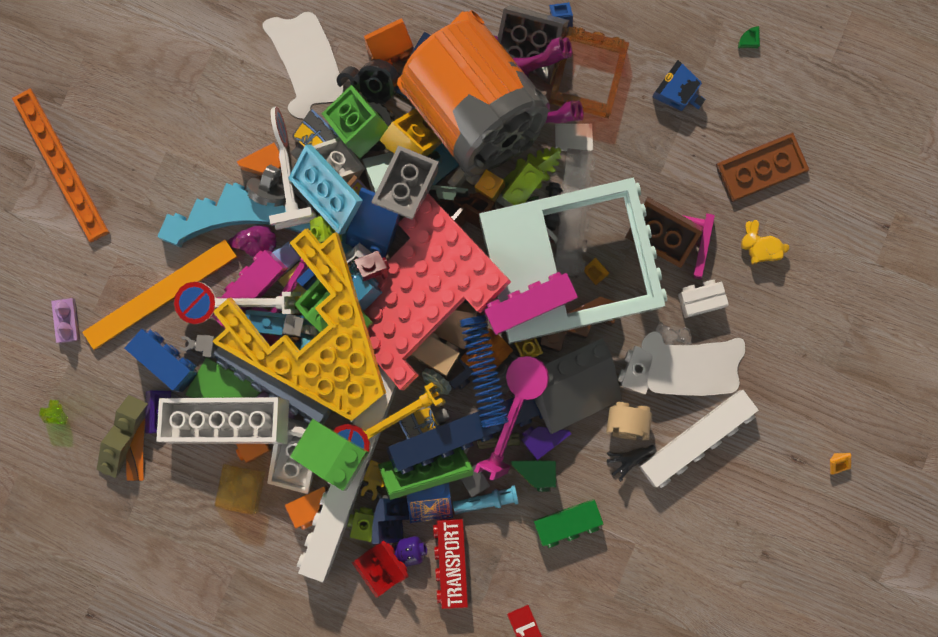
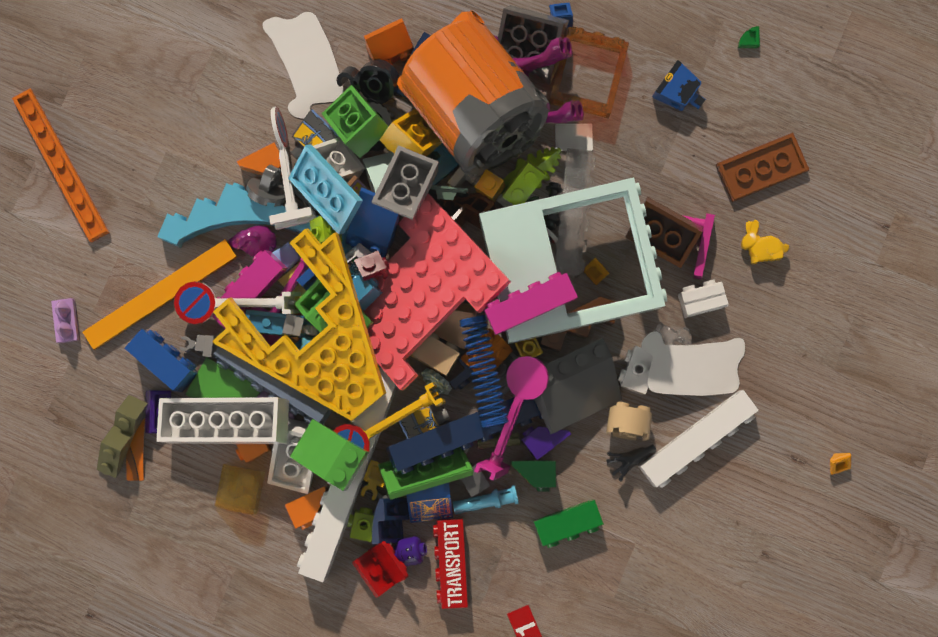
(53, 414): clear neon green tile -> none

